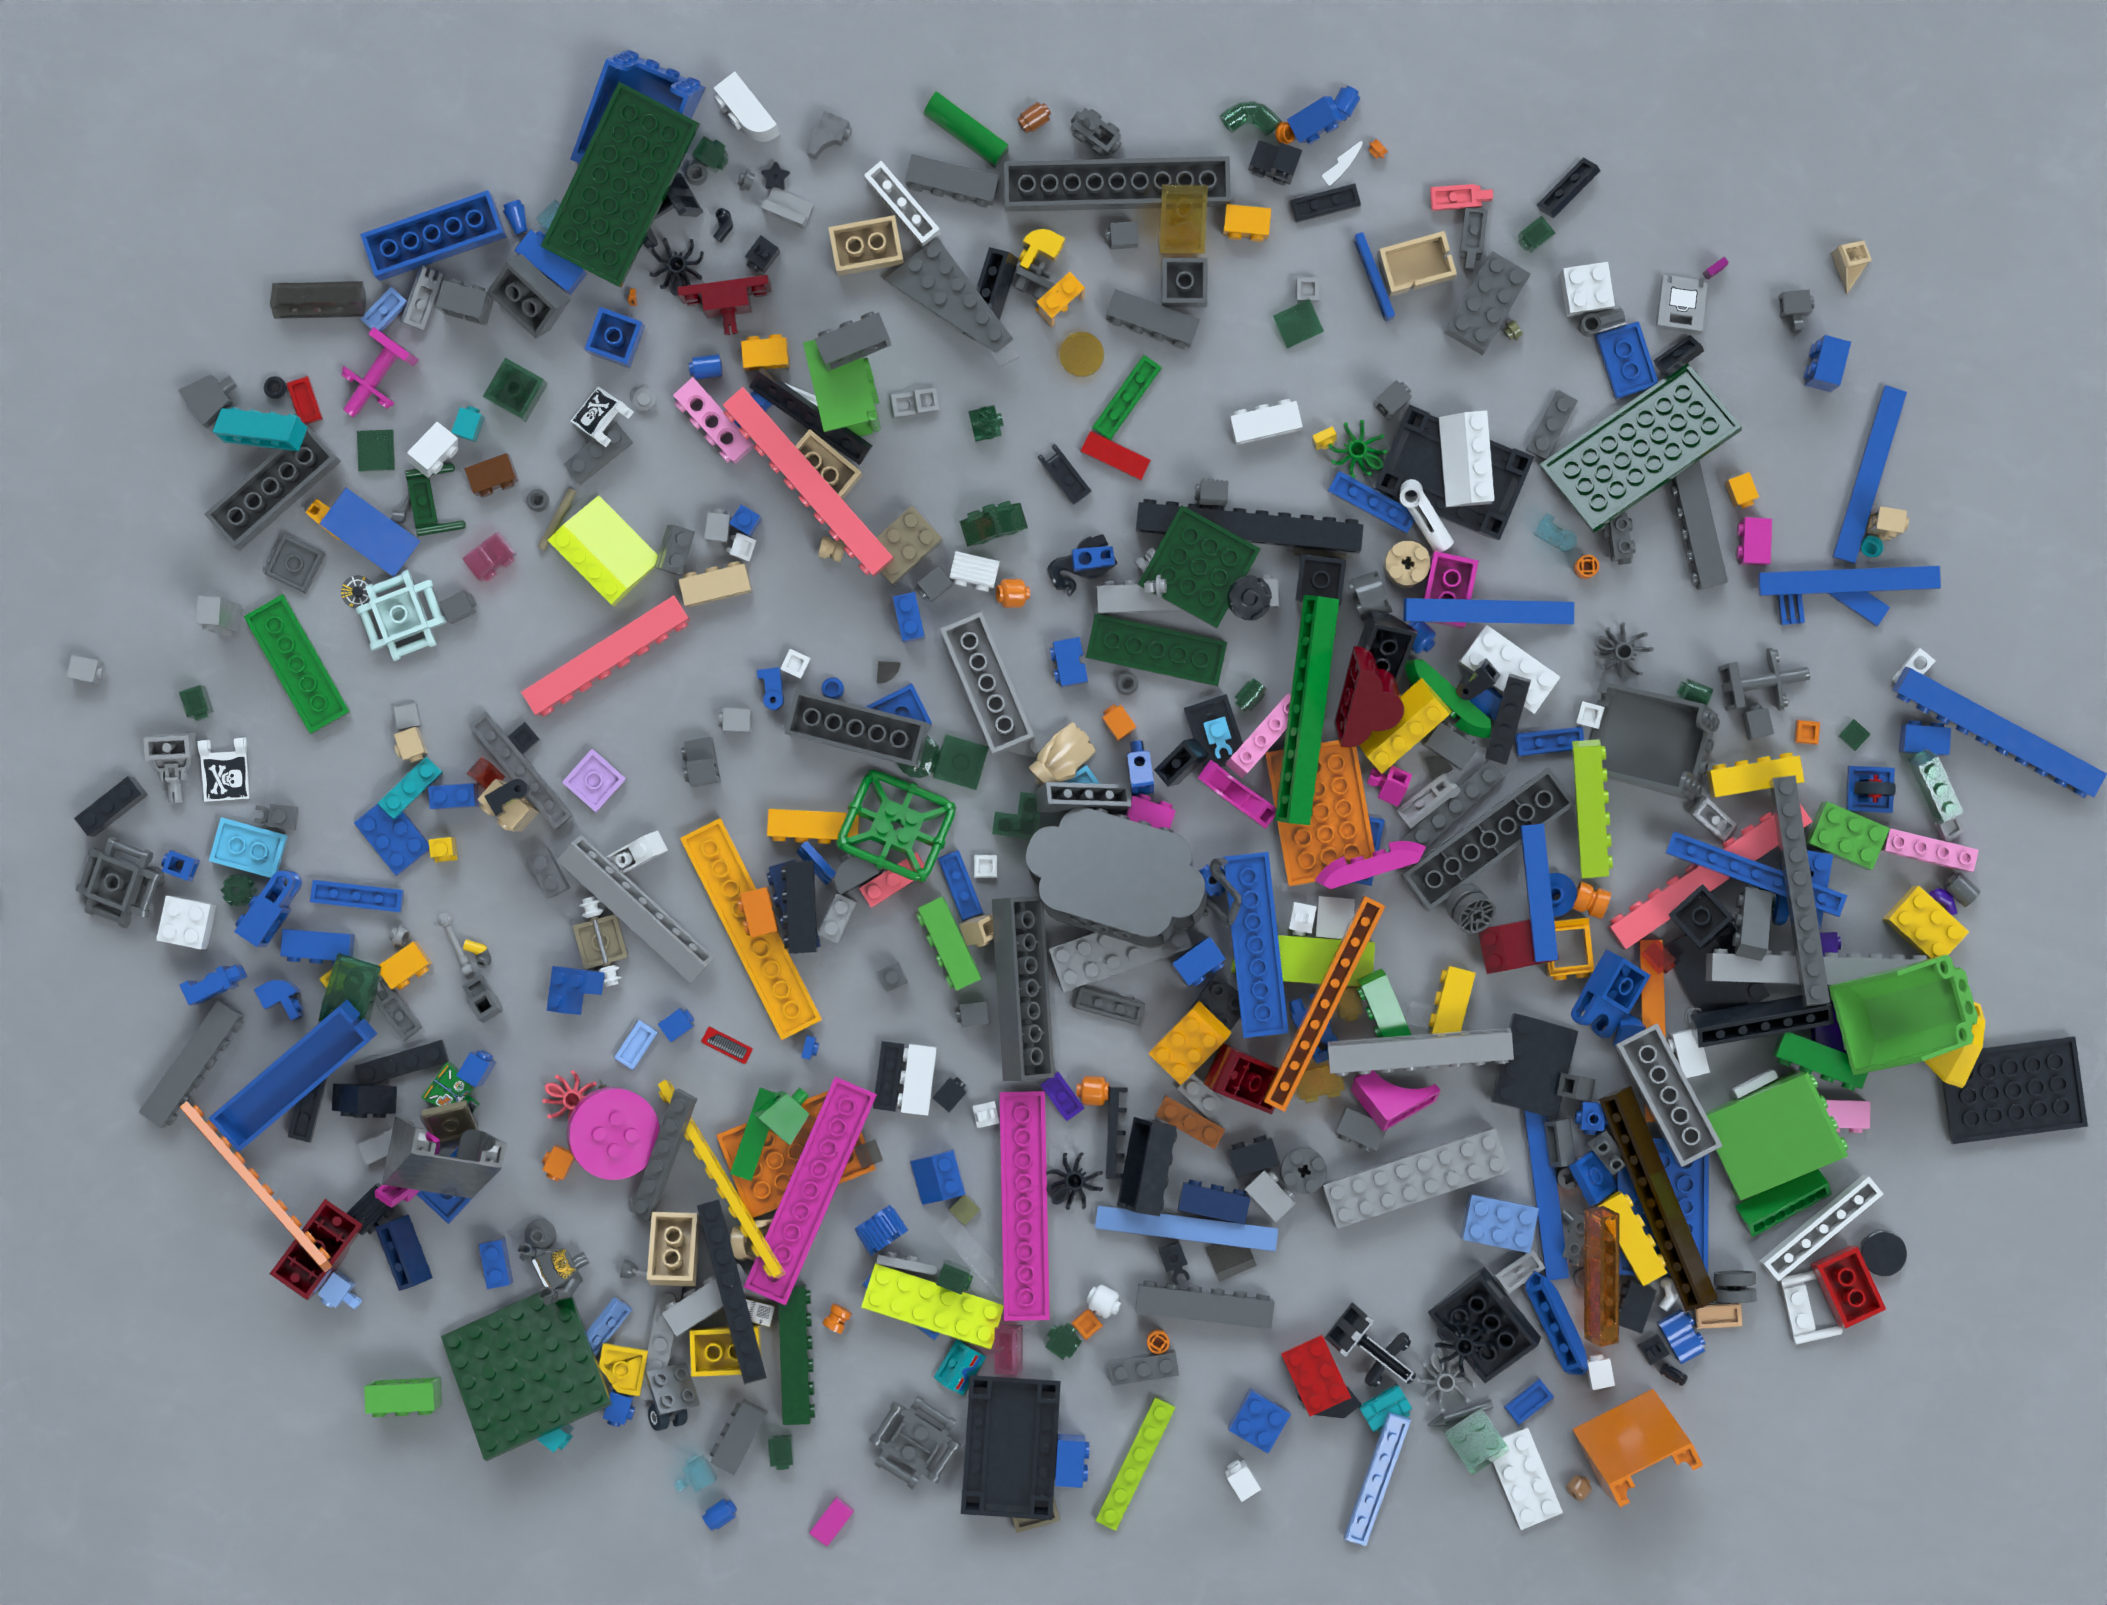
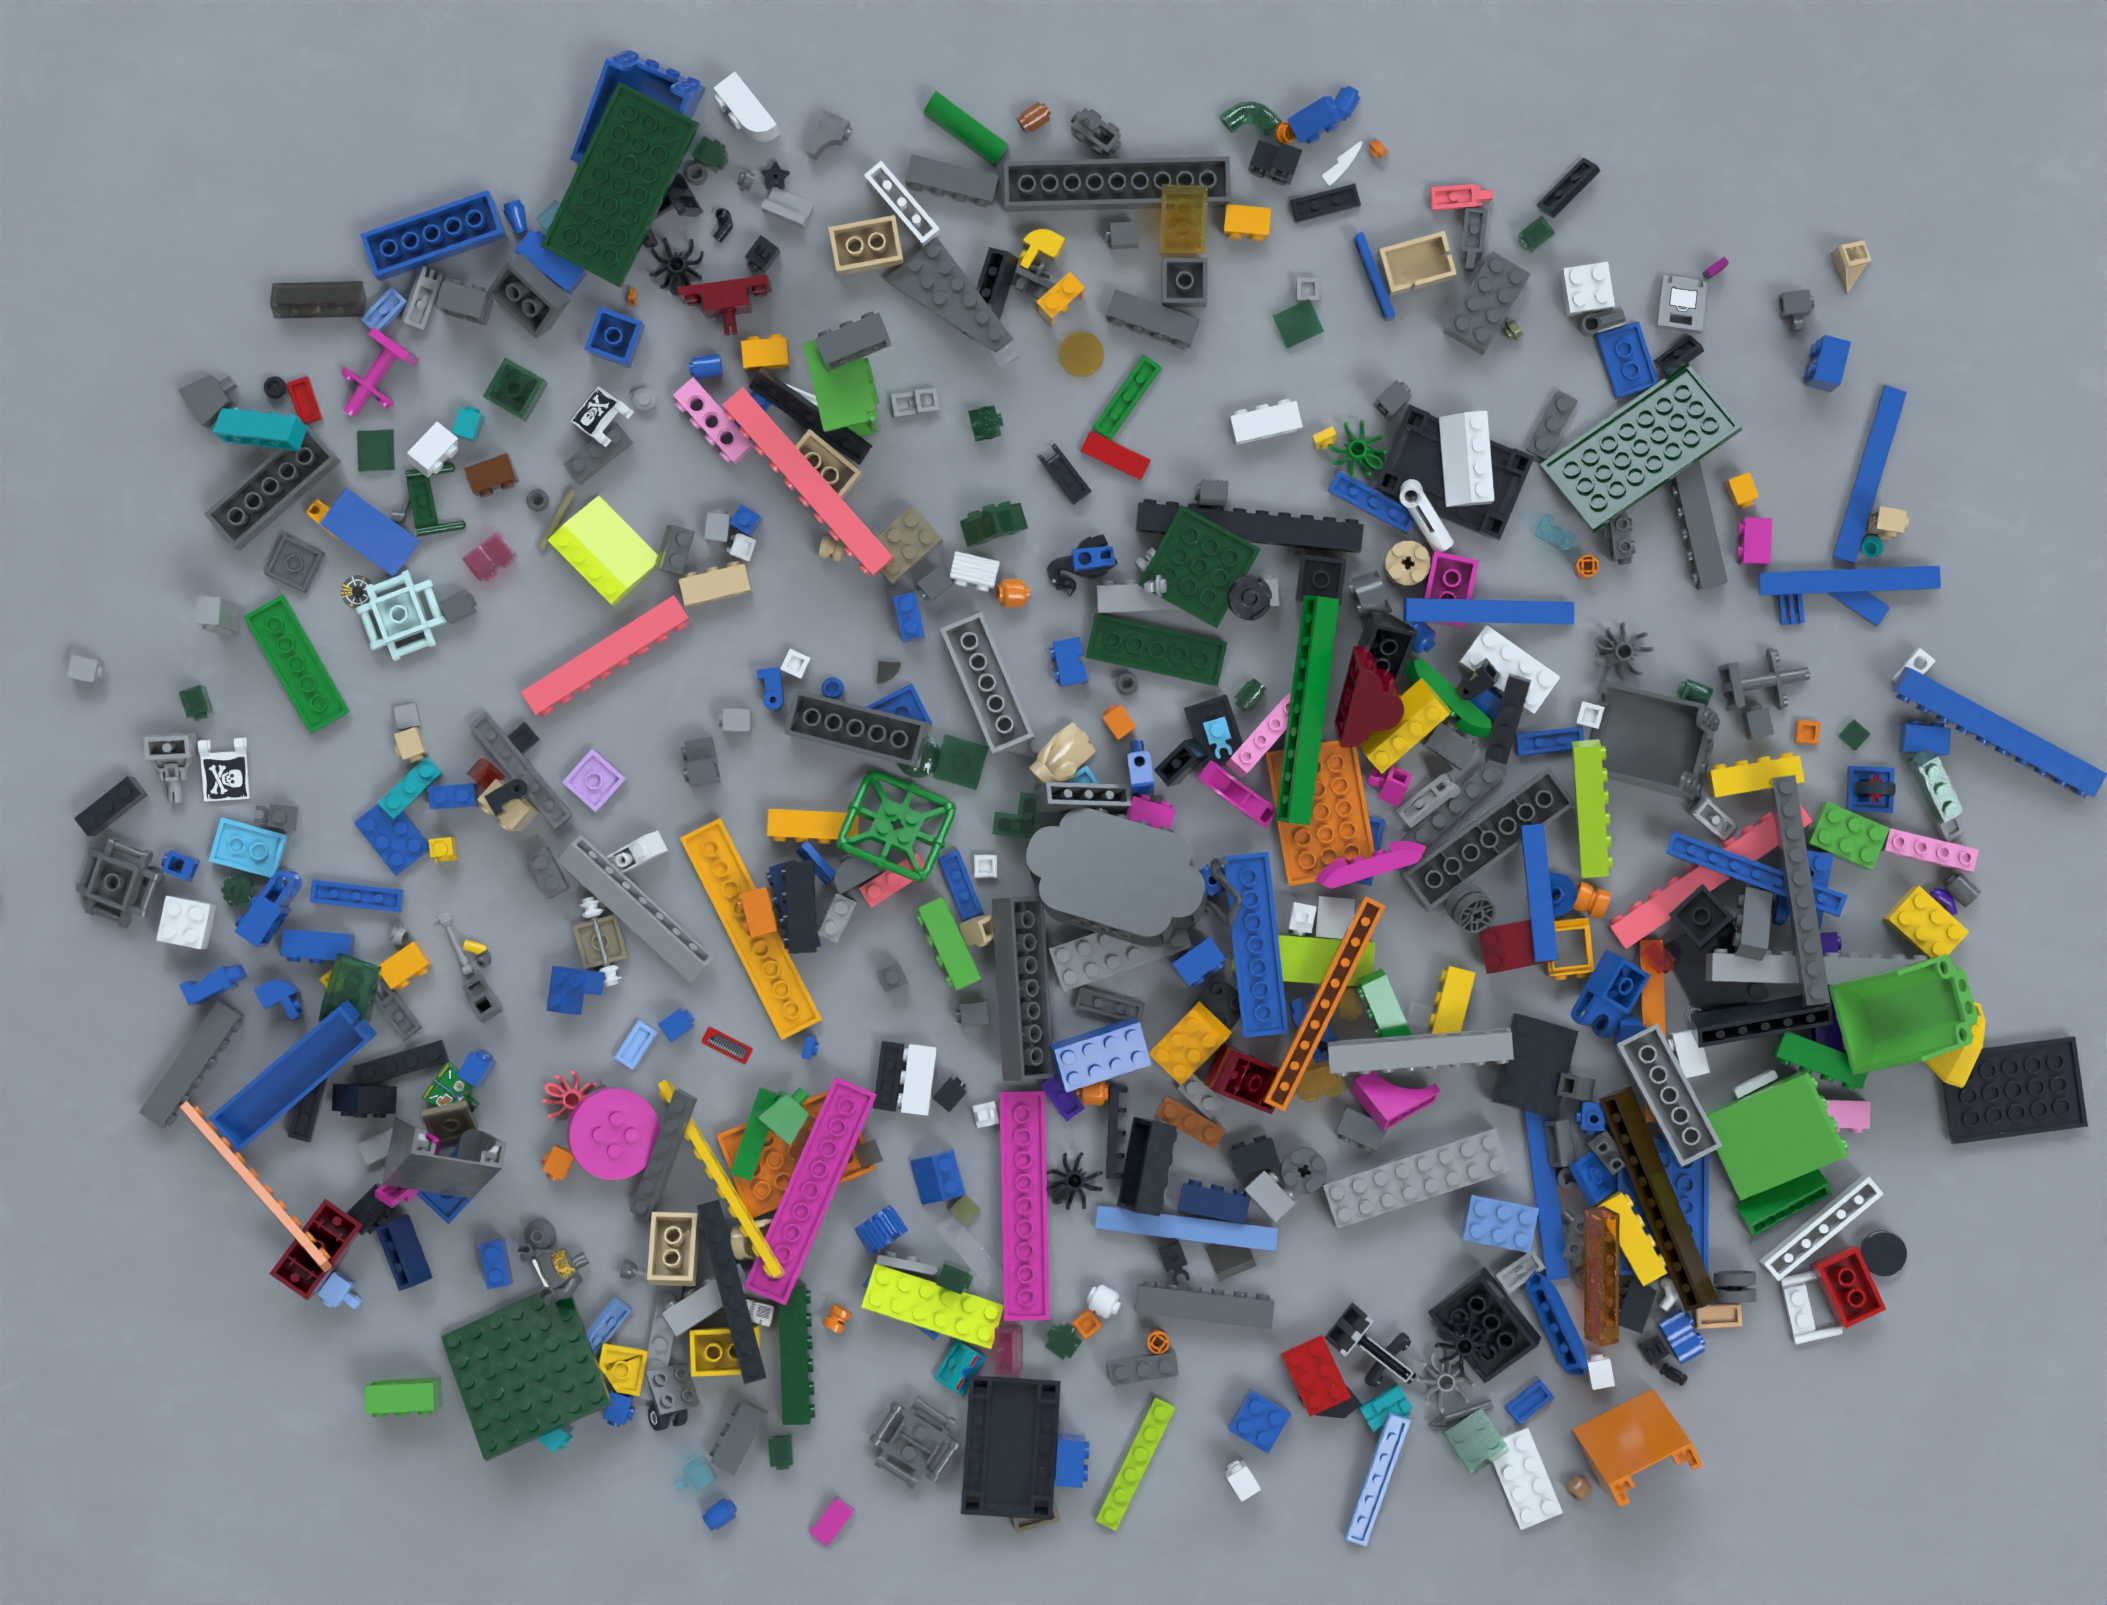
(1099, 1054): none -> brick

